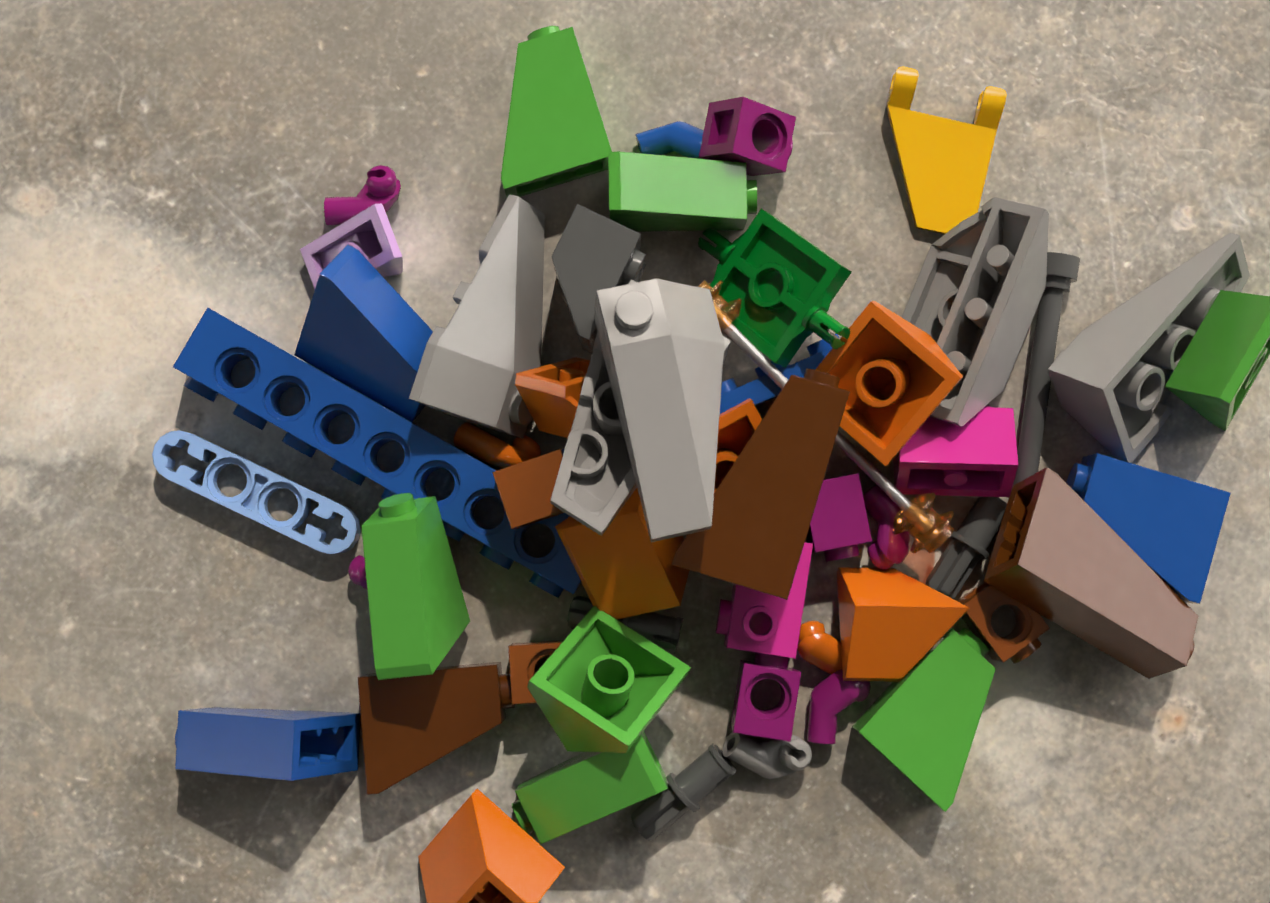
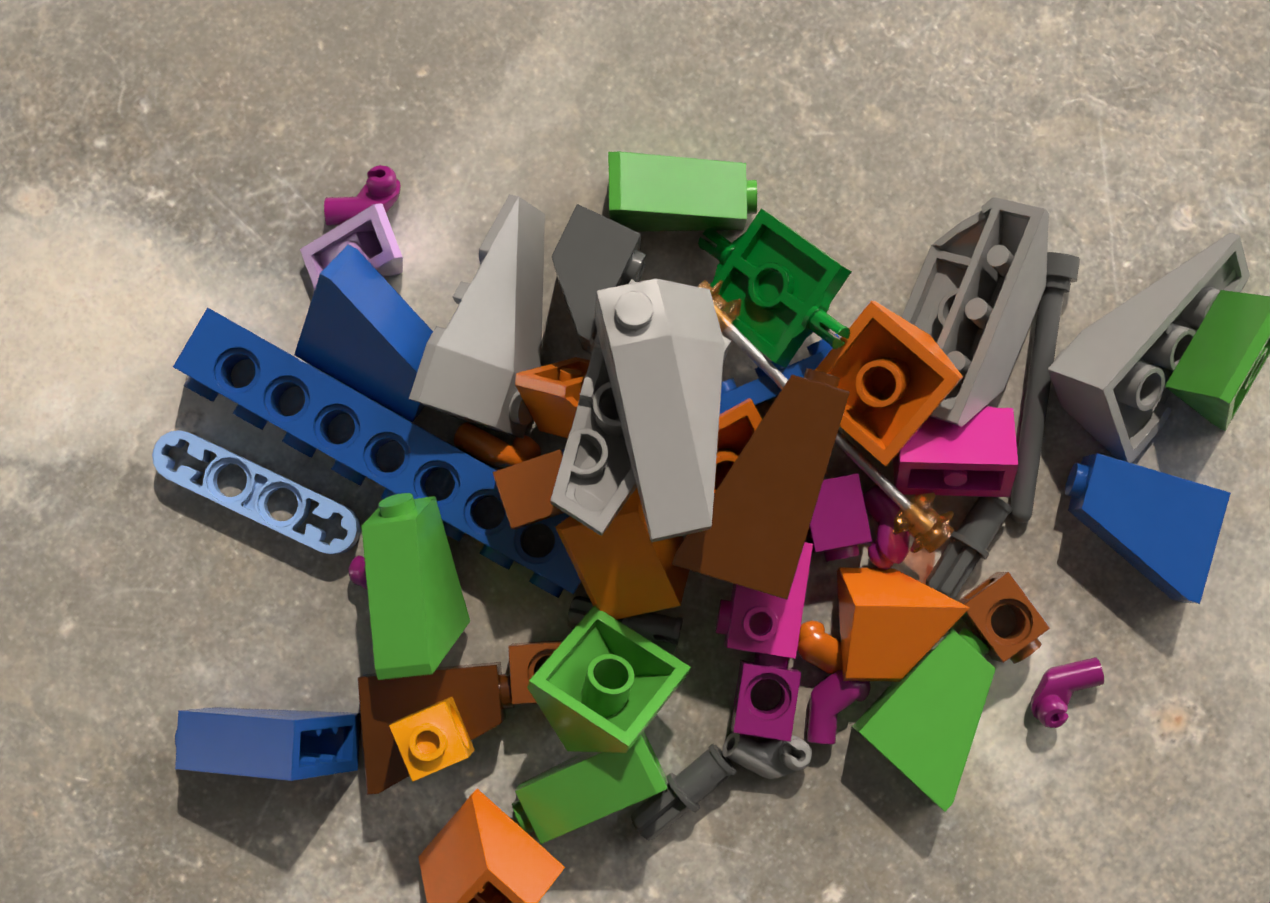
(432, 738): none -> light orange brick
(553, 116): bright green slope -> none
(669, 138): blue arm -> none
(748, 134): magenta brick -> none
(942, 157): yellow flag -> none
(1057, 687): none -> magenta arm
(1087, 579): slope -> none

